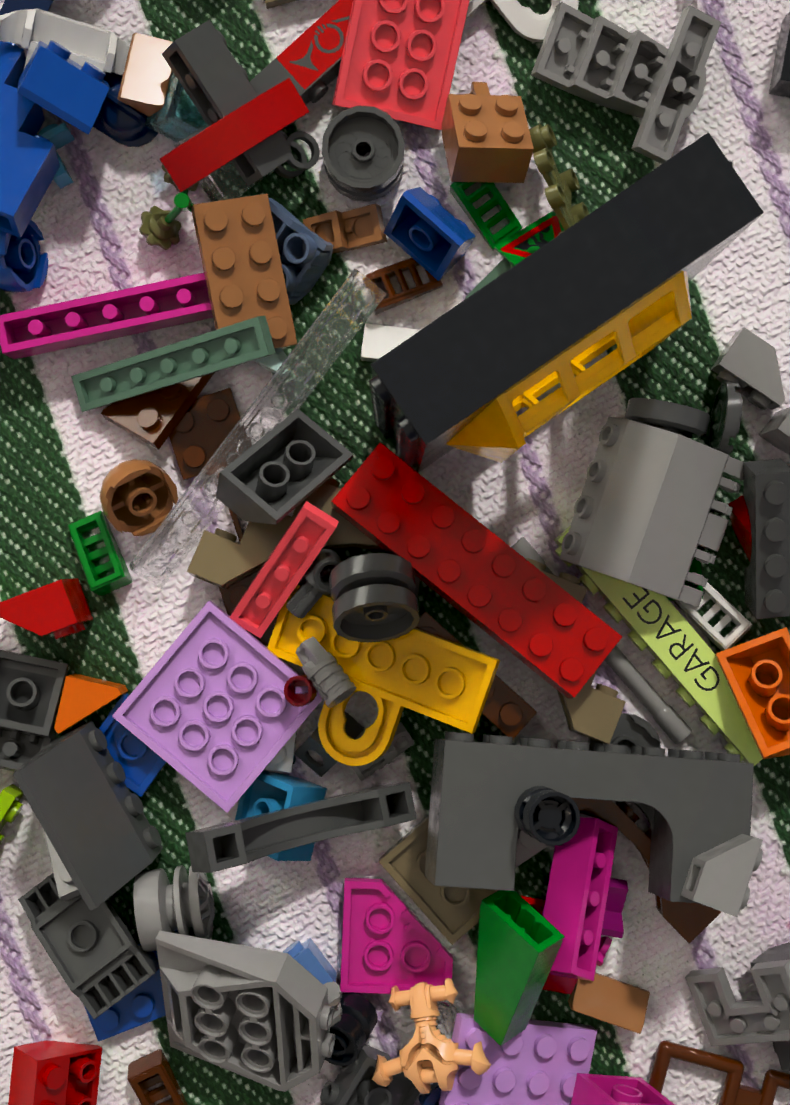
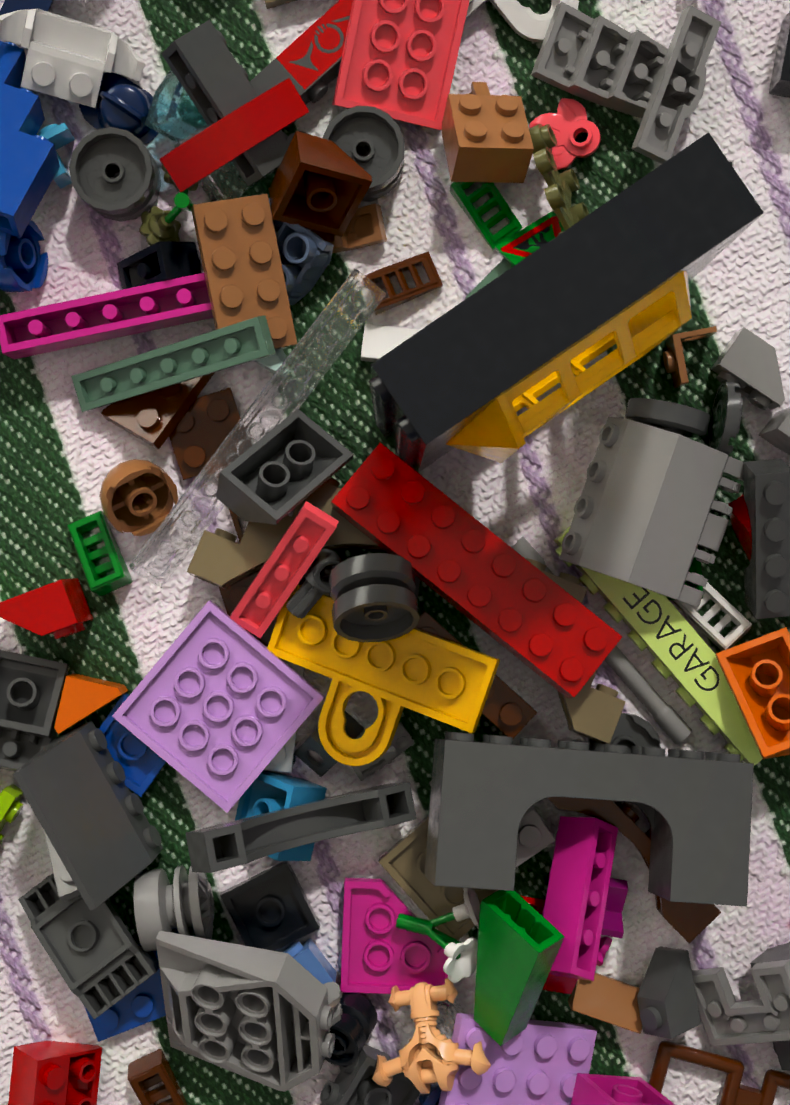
(63, 85): blue slope -> none
(103, 155): none -> dark grey wheel
(145, 74): slope -> none
(159, 263): none -> black slope
(270, 908): none -> black plate
(299, 699): dark red hinge -> none
(317, 185): none -> reddish brown slope
(324, 672): light grey hinge -> none
(428, 232): blue slope -> none
(461, 955): none -> white plant
(547, 815): black wheel -> none
(566, 125): none -> coral plate
(668, 995): none -> dark grey slope
(674, 357): none -> medium nougat bracket
(723, 874): light grey slope -> none

